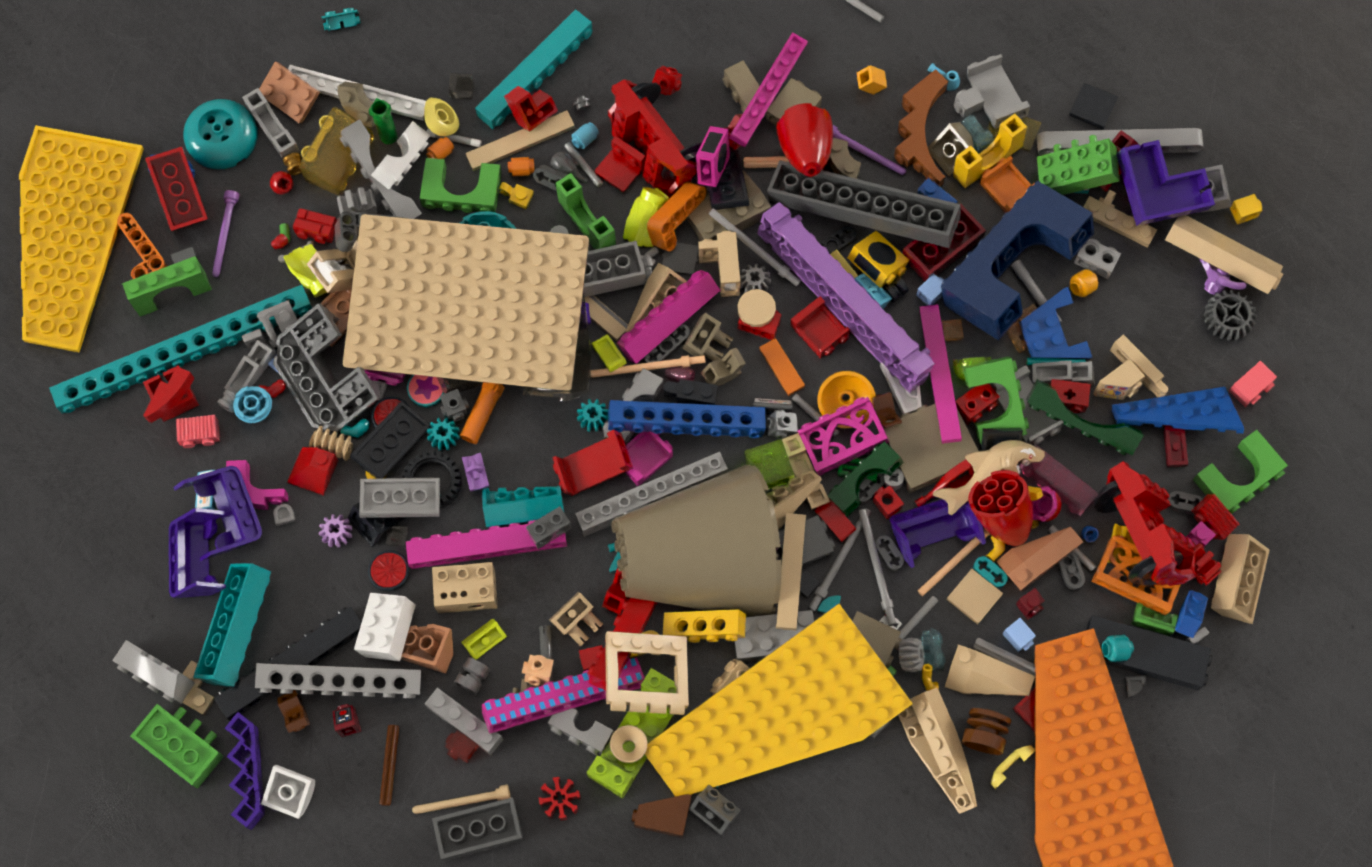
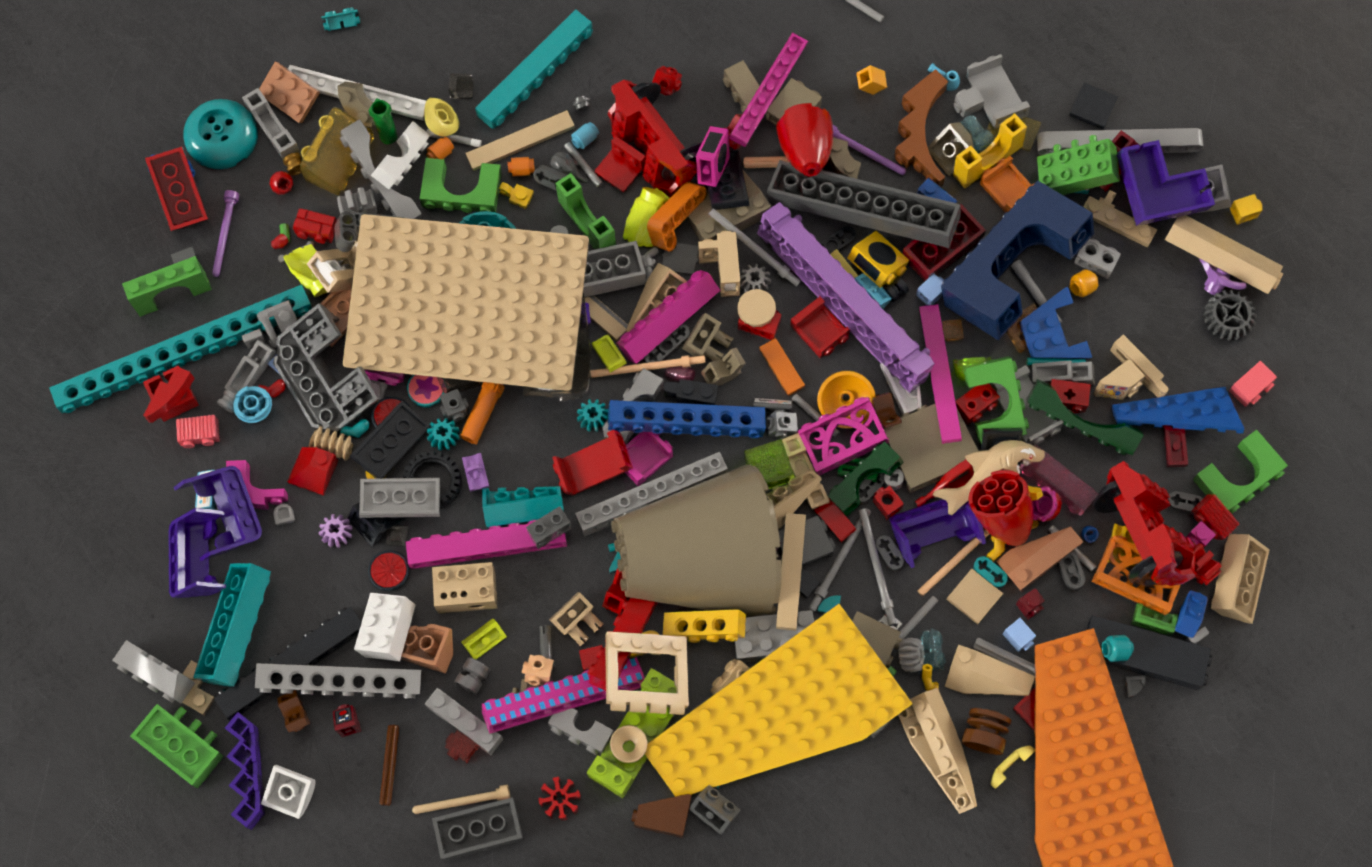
(68, 225): yellow wing -> none
(141, 246): orange beam -> none
(530, 109): red brick -> none

